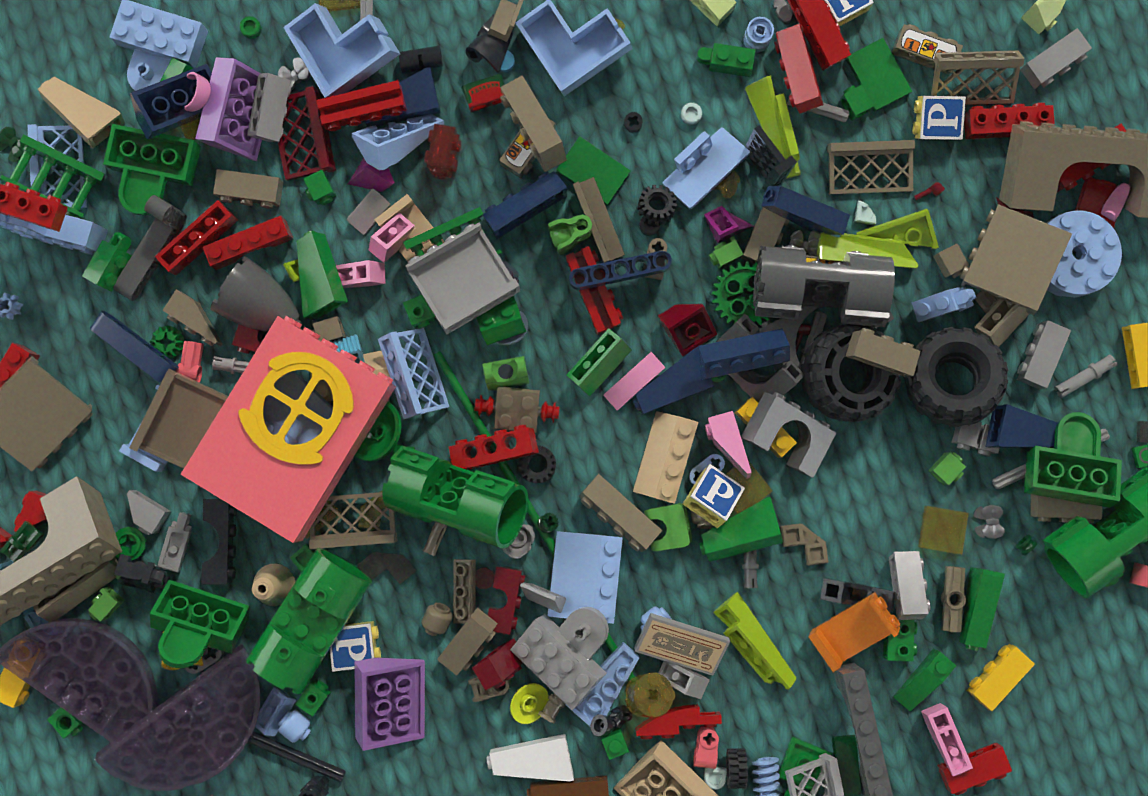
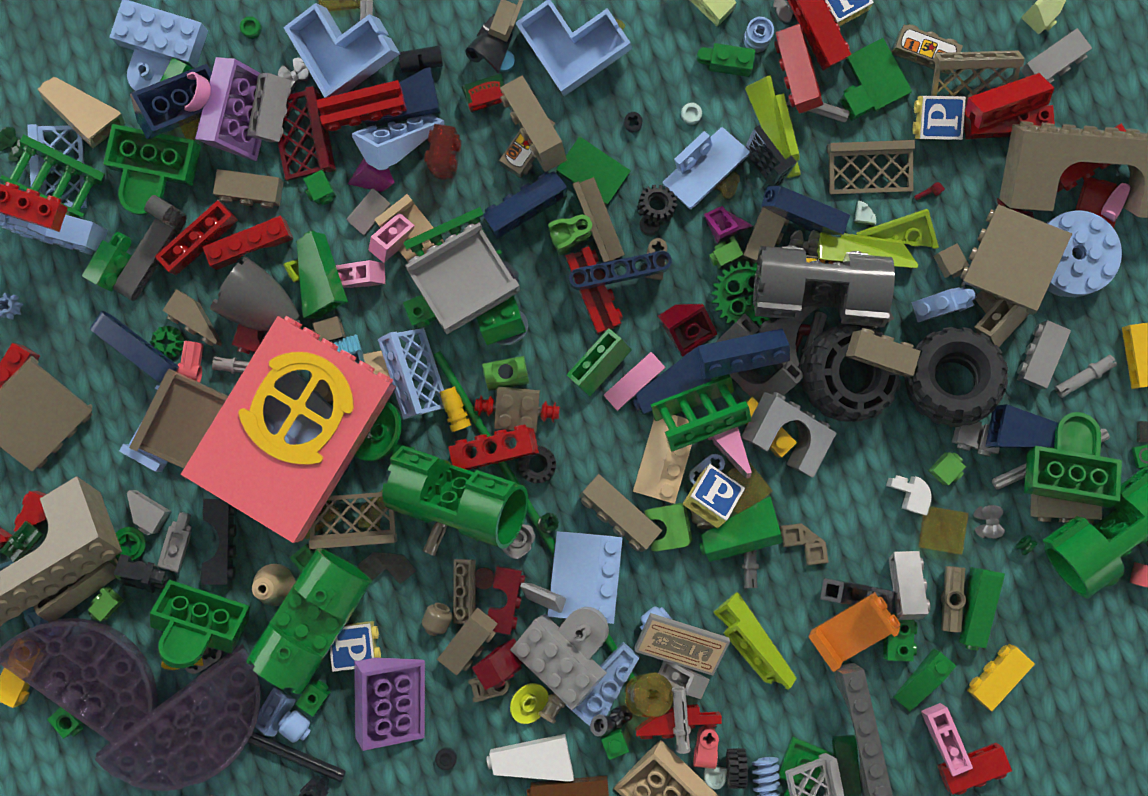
(446, 758): none -> black tile
(454, 408): none -> yellow axle
(681, 727): none -> light grey pin
(706, 426): none -> green fence
(917, 493): none -> white brick
(1009, 100): none -> red brick

